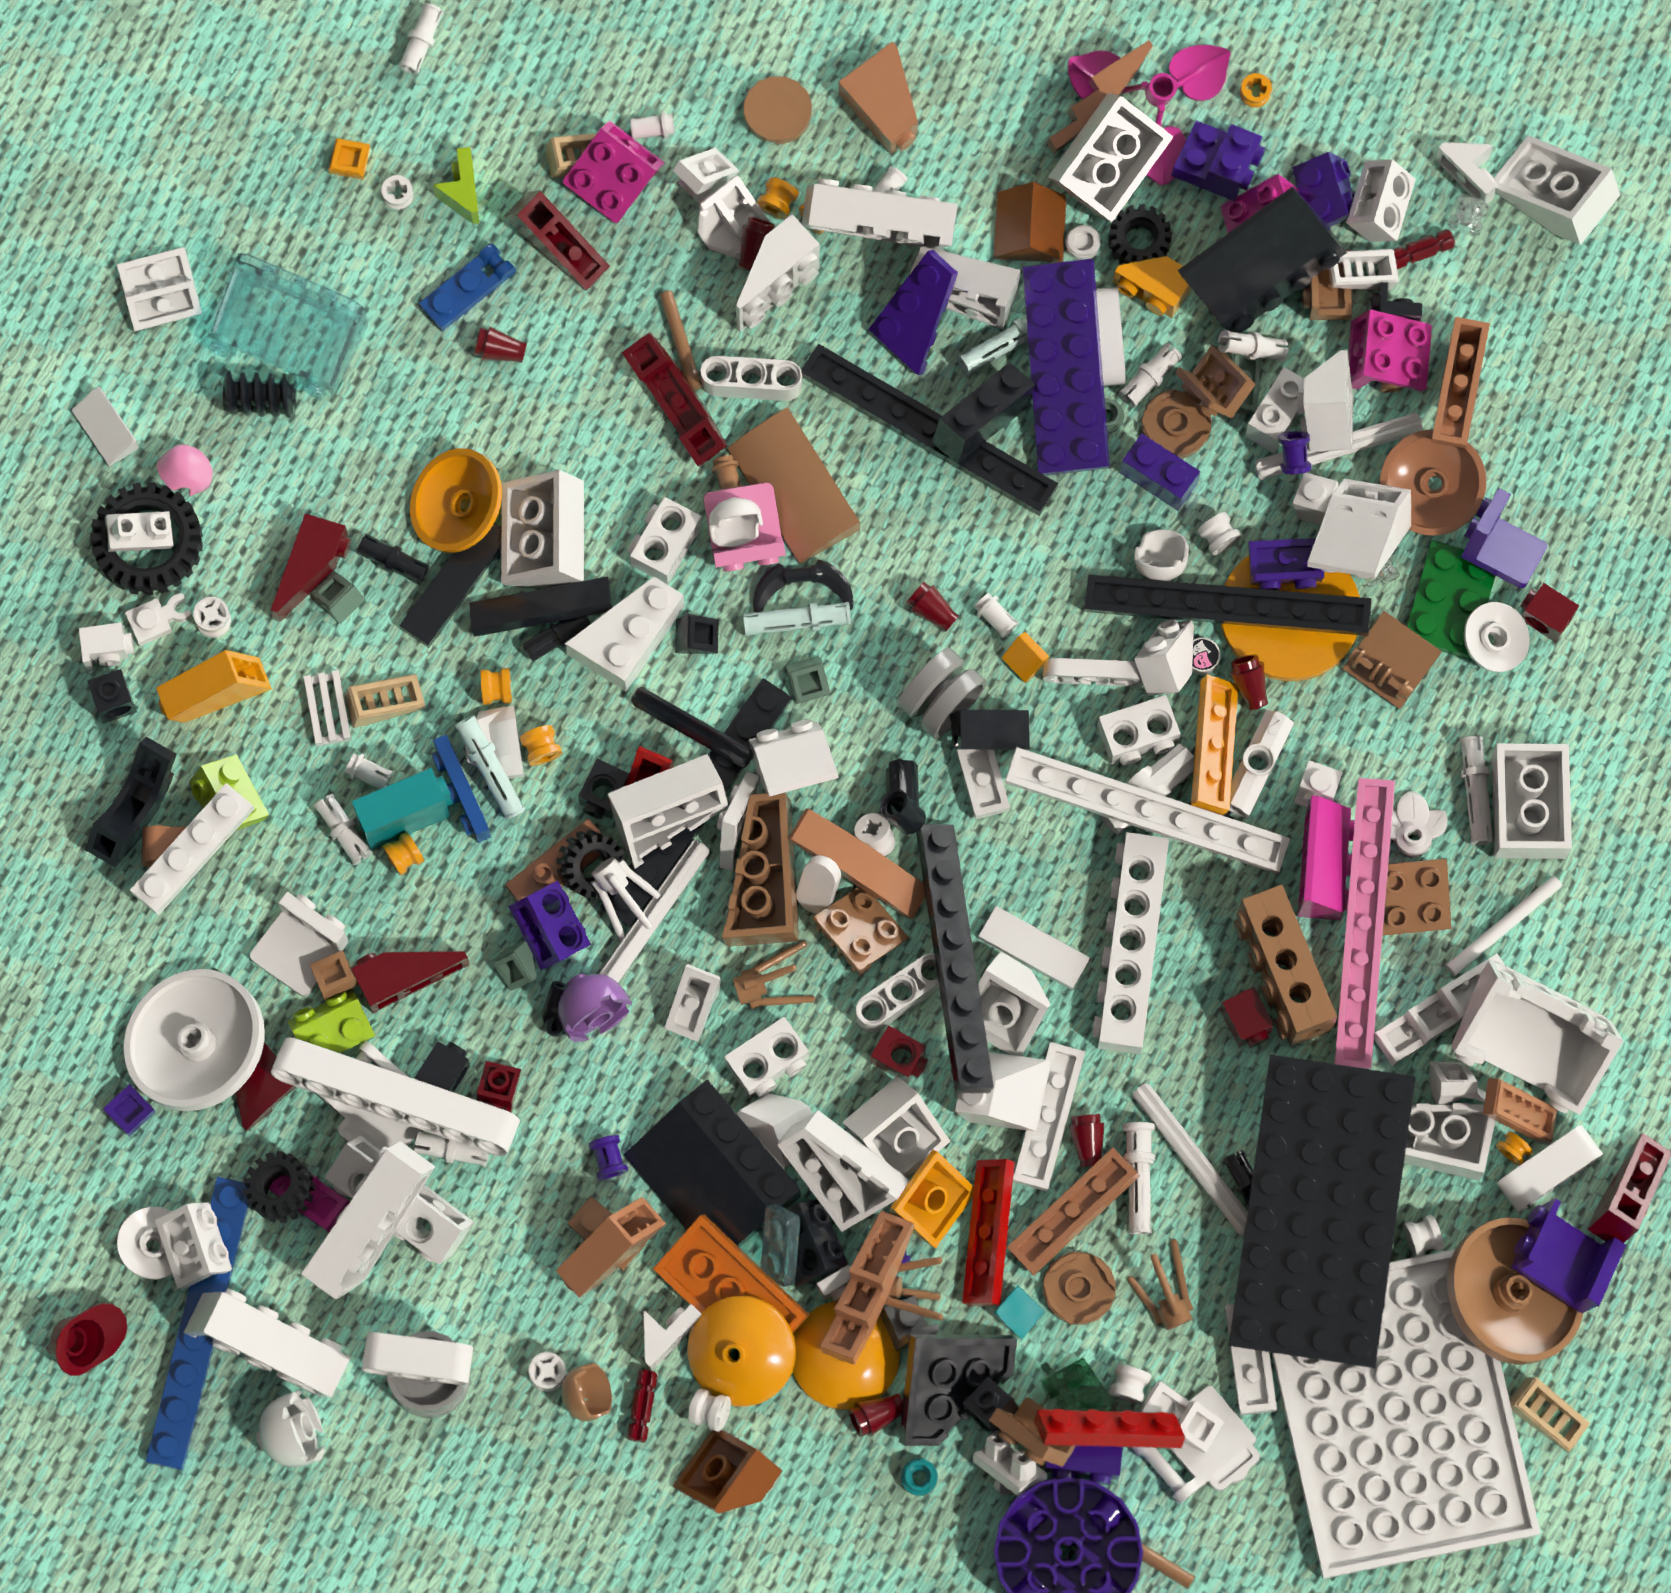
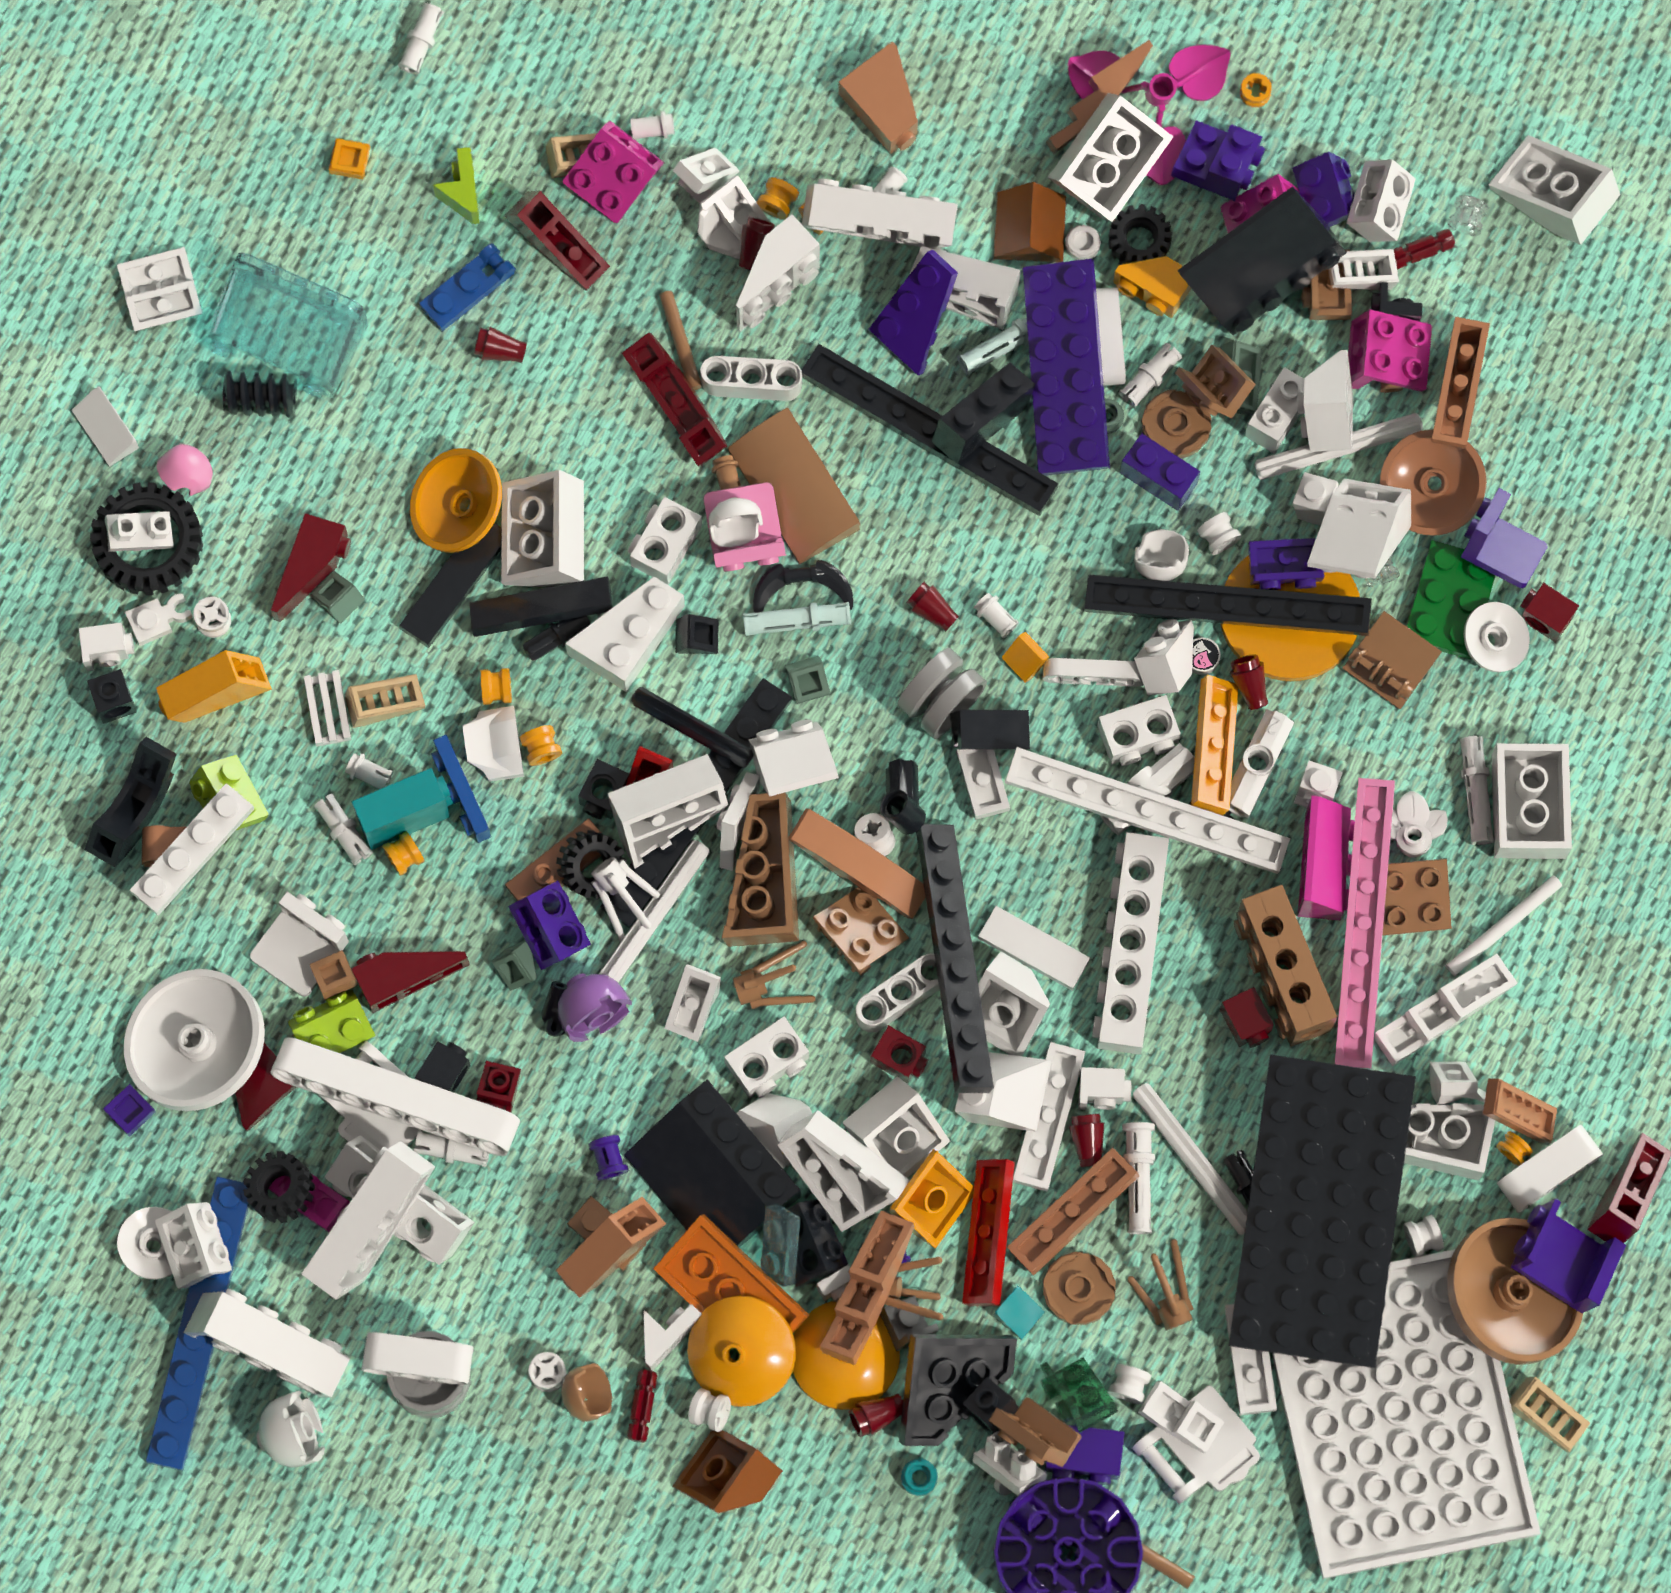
(87, 1338): dark red piece -> none
(389, 199): white bush -> none
(392, 559): black pin -> none
(470, 730): light aqua pin -> none
(777, 110): medium nougat tile -> none
(818, 884): white tile -> none
(1103, 1087): none -> white brick
(1109, 1428): red plate -> none
(1252, 345): white pin -> none
(1294, 452): dark purple bush -> none
(1463, 164): white slope -> none
(1536, 1036): white windscreen -> none

